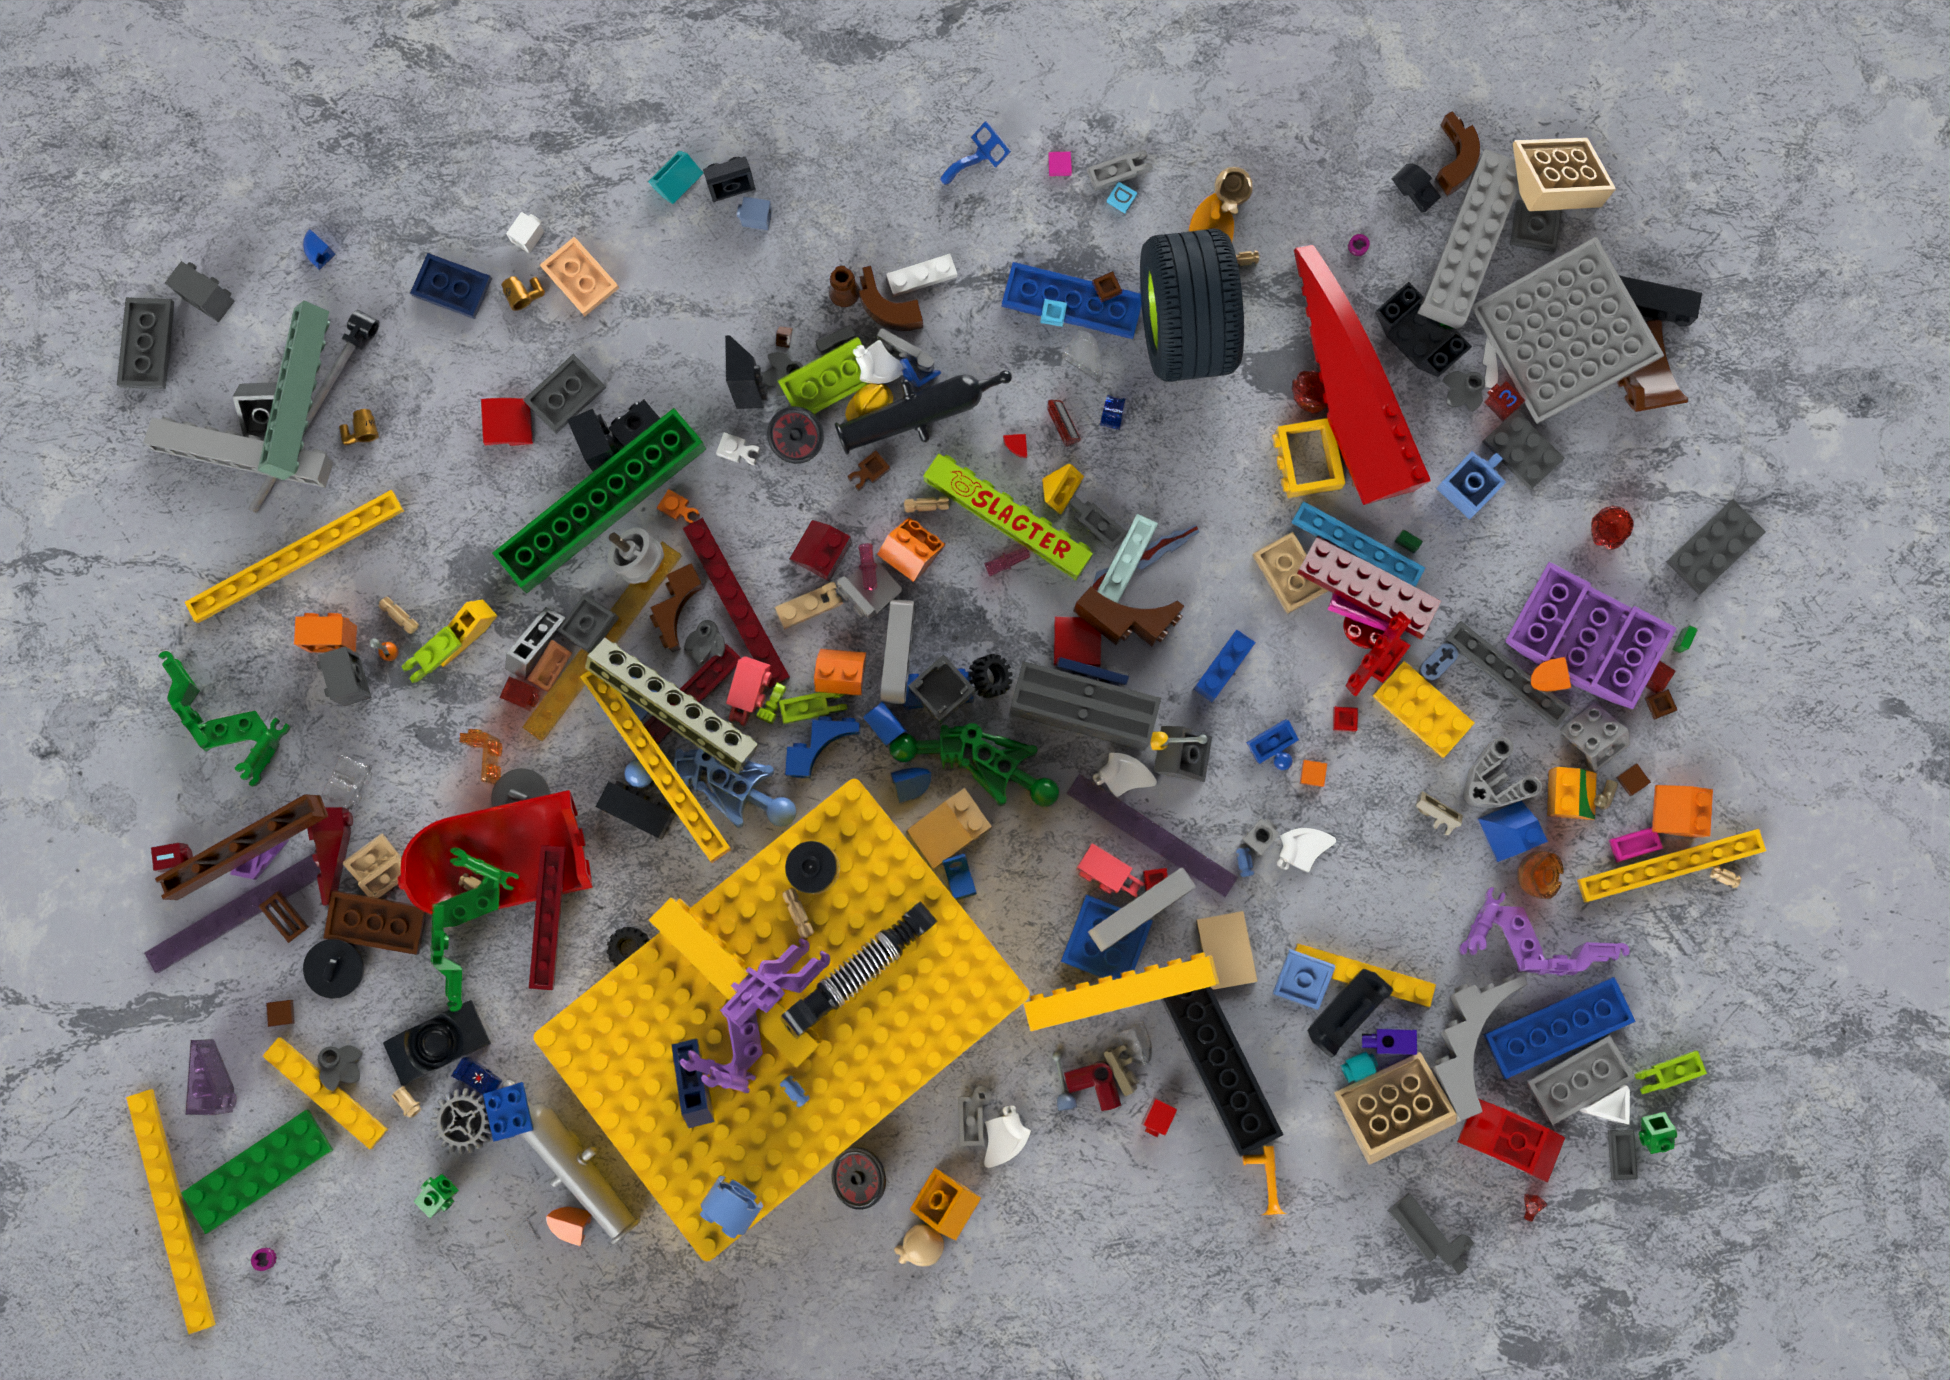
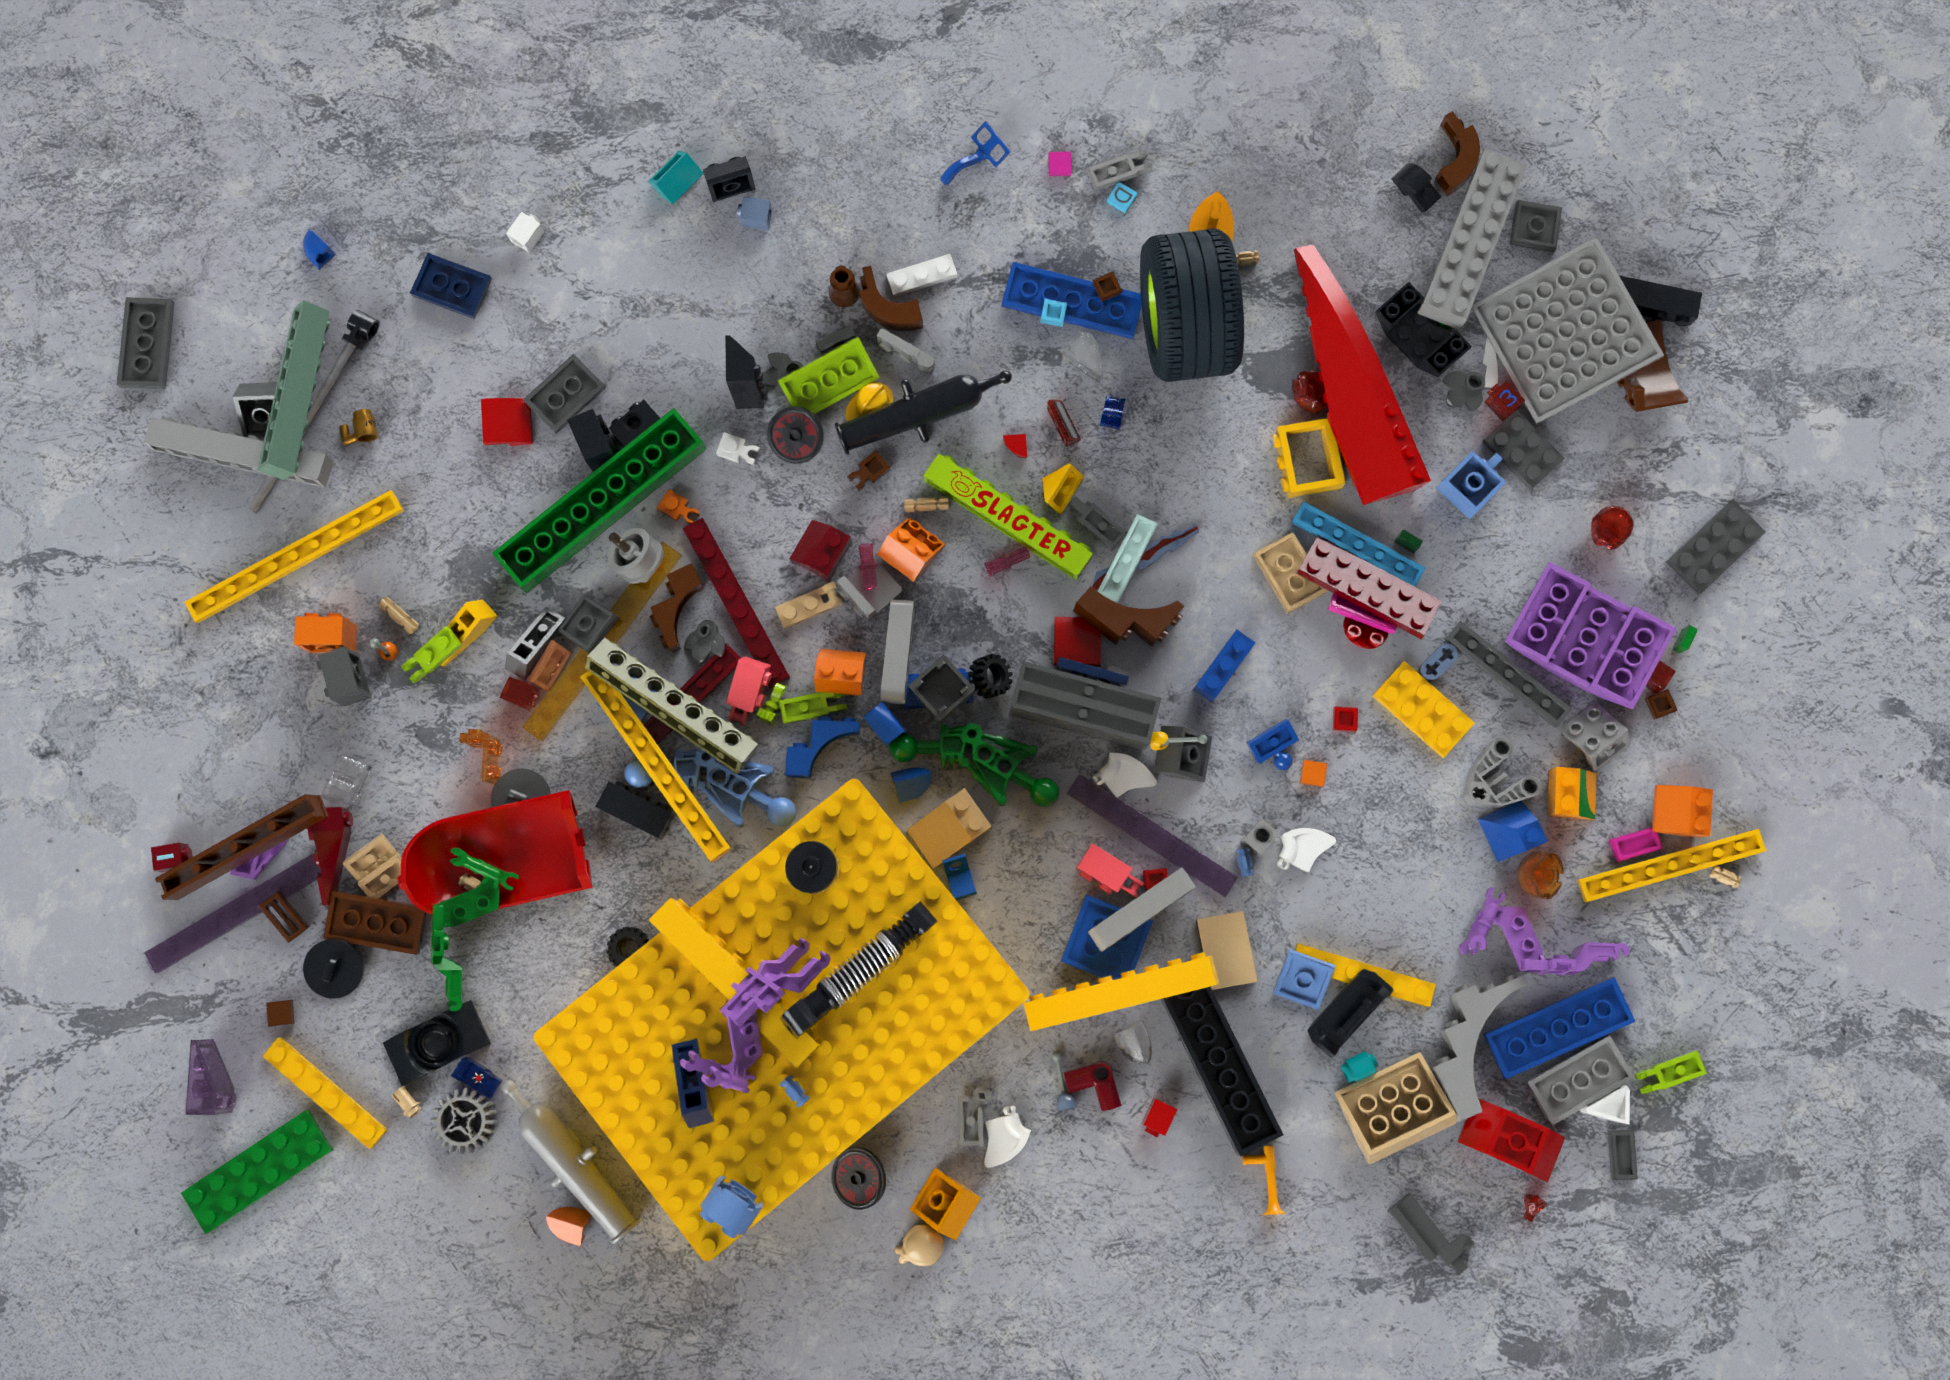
(170, 1211): yellow plate -> none
(200, 290): dark grey container -> none
(225, 729): green piece -> none
(271, 1257): magenta bush -> none
(342, 1068): dark grey plate -> none
(436, 1195): green brick -> none
(508, 1112): blue hinge -> none
(517, 294): pearl gold piece -> none
(547, 917): dark red plate -> none
(579, 276): light nougat plate -> none
(783, 336): reddish brown piece -> none
(798, 913): tan axle -> none
(877, 364): white arm -> none
(910, 375): blue bracket -> none
(1124, 1077): dark tan plate -> none
(1233, 188): tan hat -> none
(1363, 250): magenta bush -> none
(1384, 655): red bracket -> none
(1403, 1041): dark purple torso -> none
(1430, 806): dark tan plate -> none
(1551, 675): orange brick -> none
(1560, 174): tan slope -> none
(1605, 799): dark tan arm -> none
(1633, 779): reddish brown tile -> none
(1657, 1133): green brick -> none

